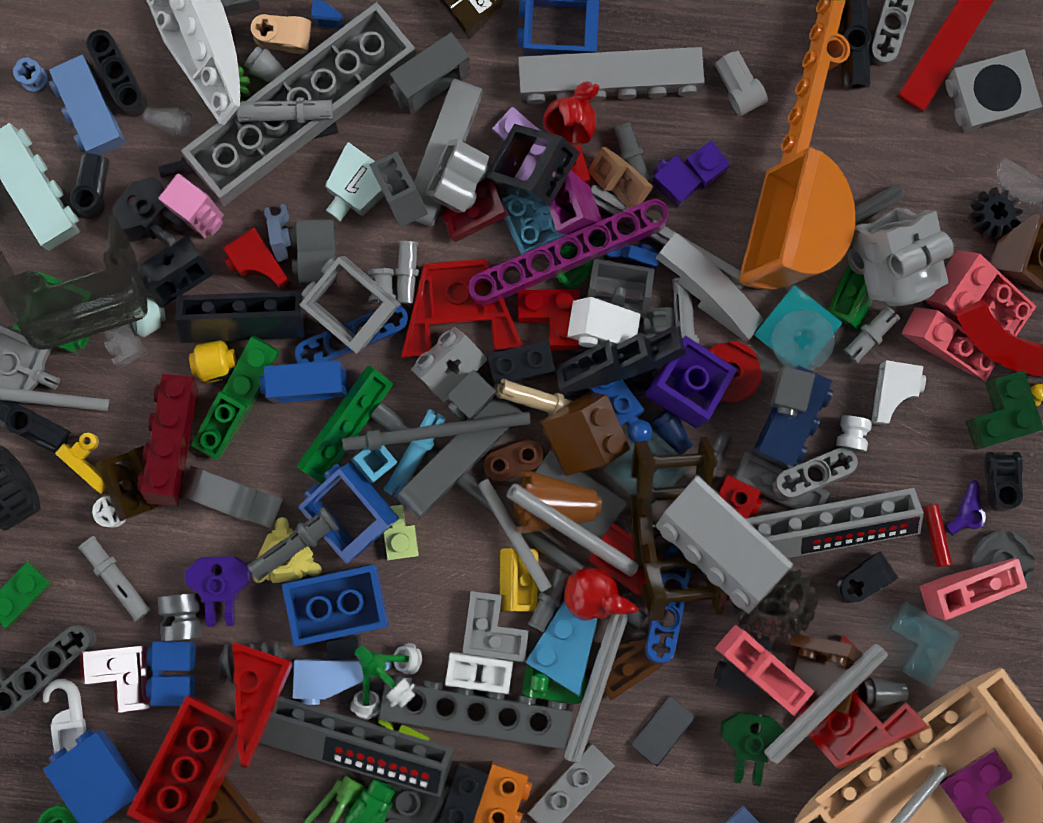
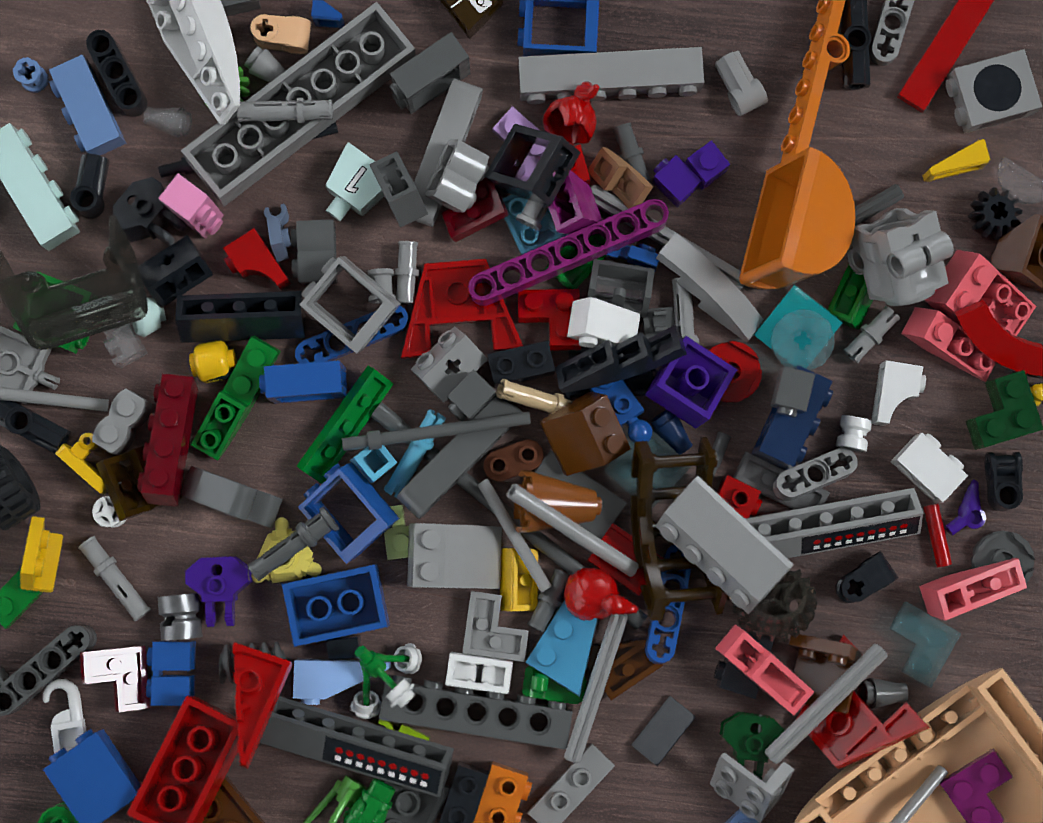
(40, 557): none -> yellow bracket
(119, 428): none -> light grey brick
(454, 556): none -> light grey slope
(532, 215): none -> light grey bush
(746, 790): none -> light grey bracket
(930, 467): none -> white brick
(966, 160): none -> yellow slope

